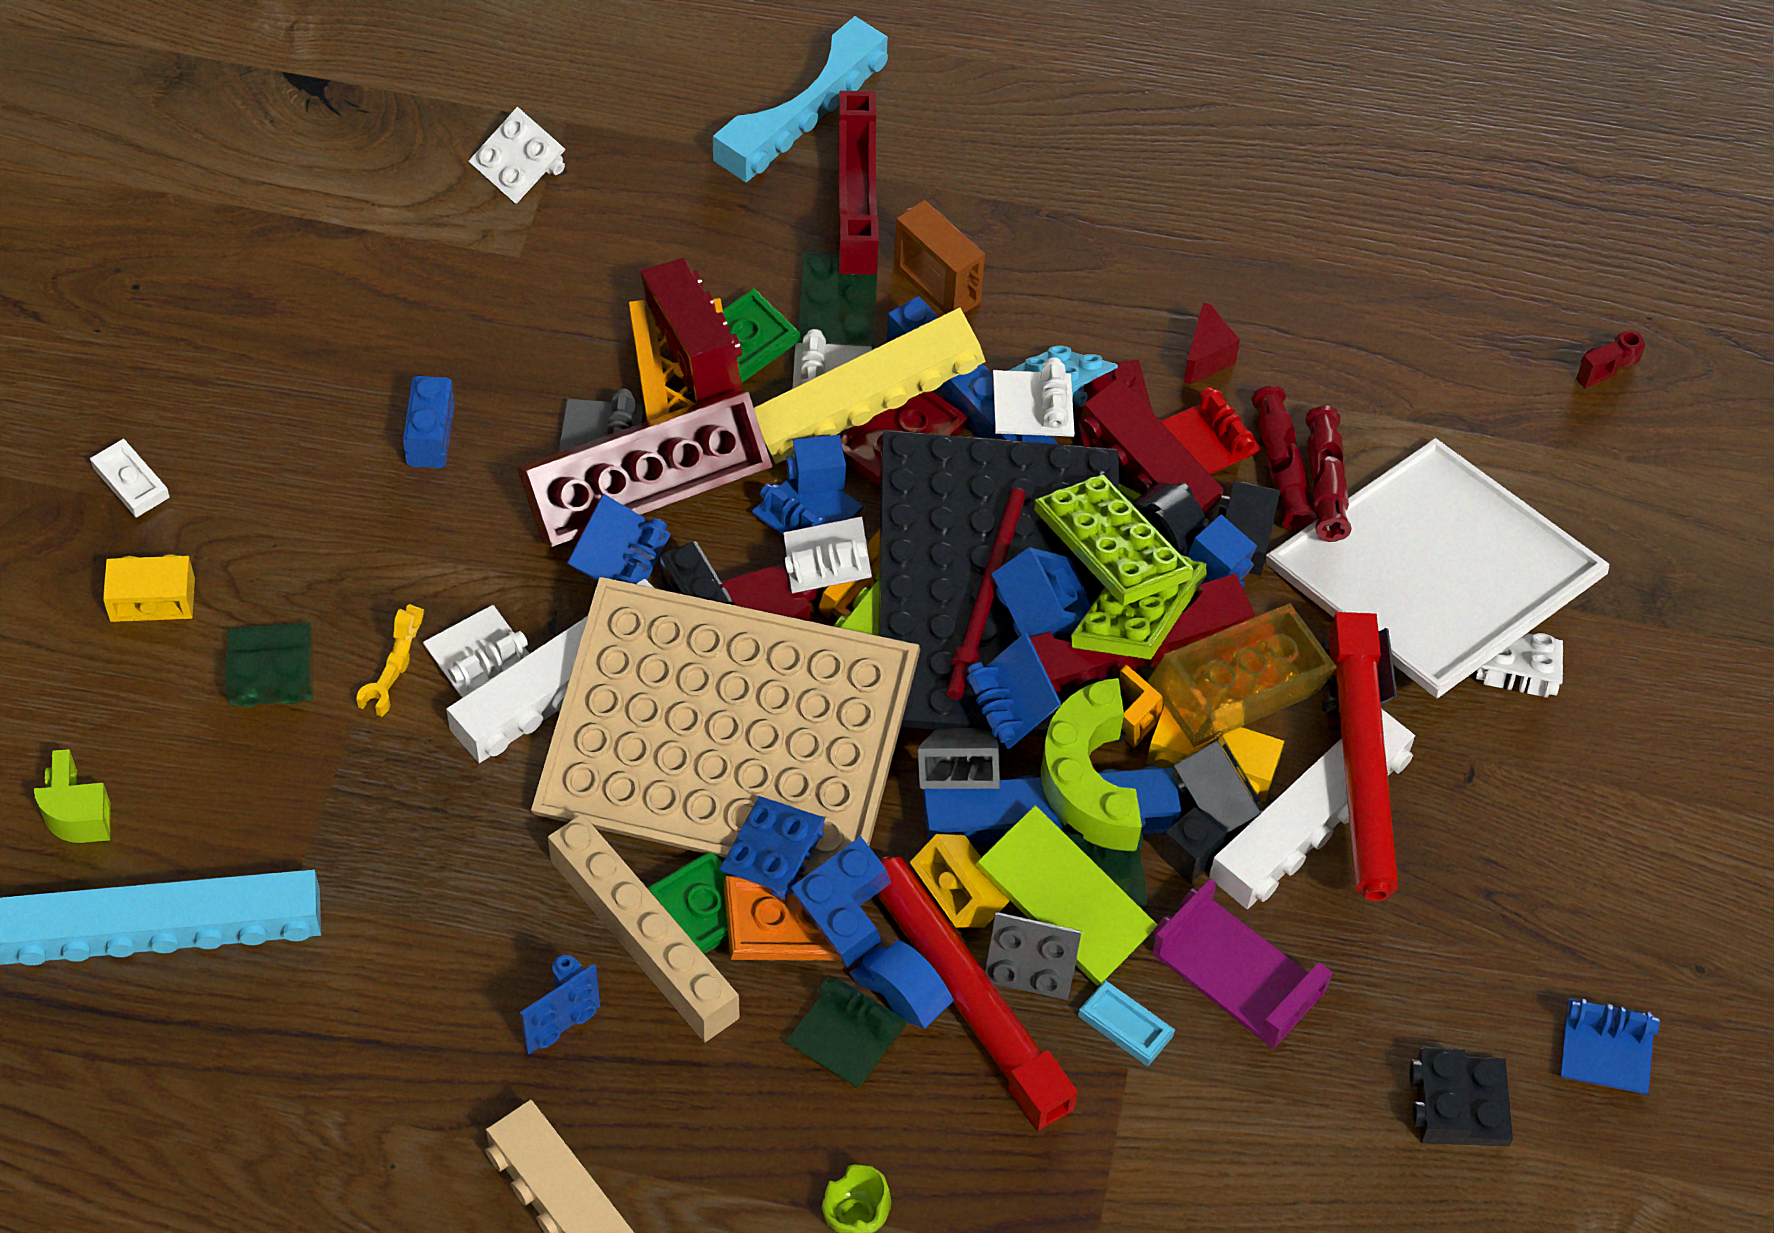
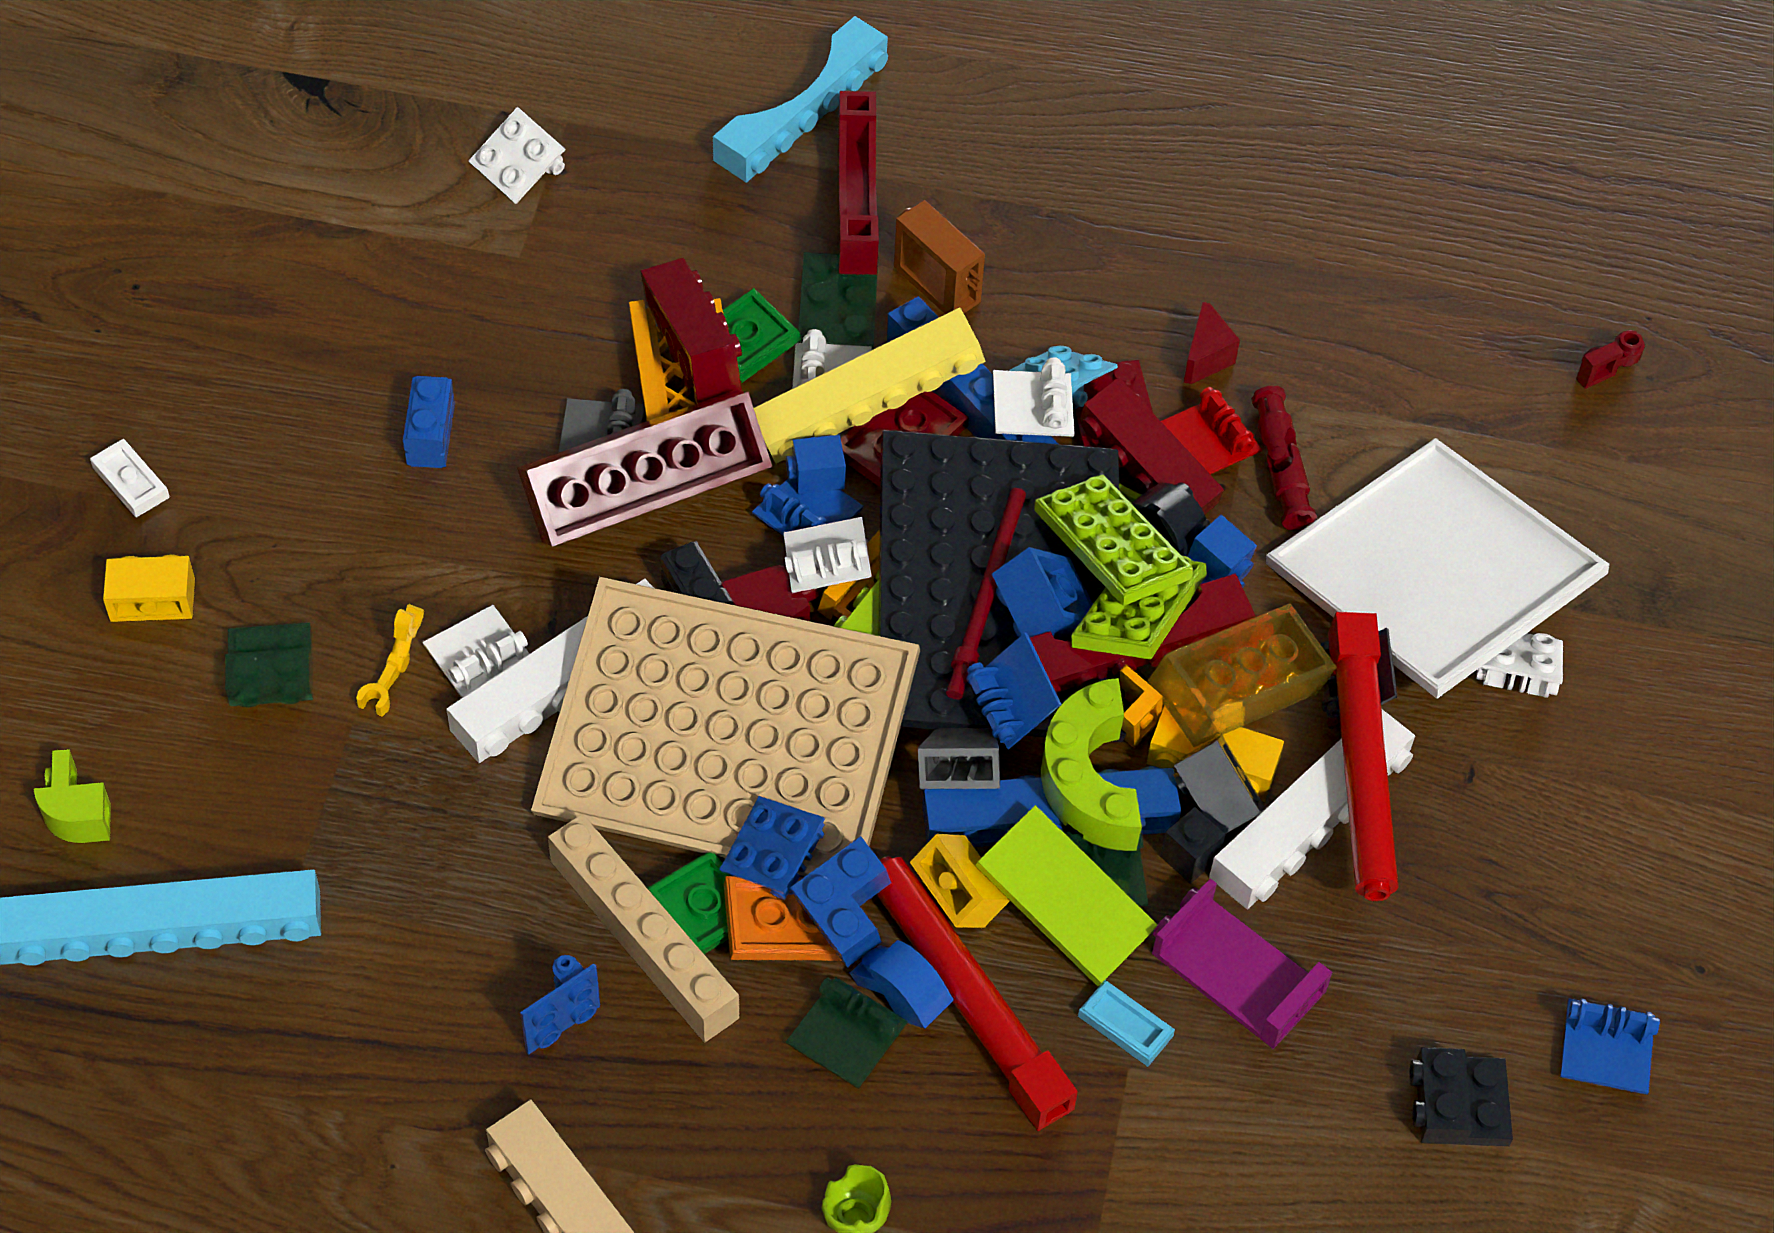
(619, 543): blue hinge -> none
(1032, 955): dark grey hinge -> none
(1253, 513): black brick -> none
(1328, 474): dark red piece -> none

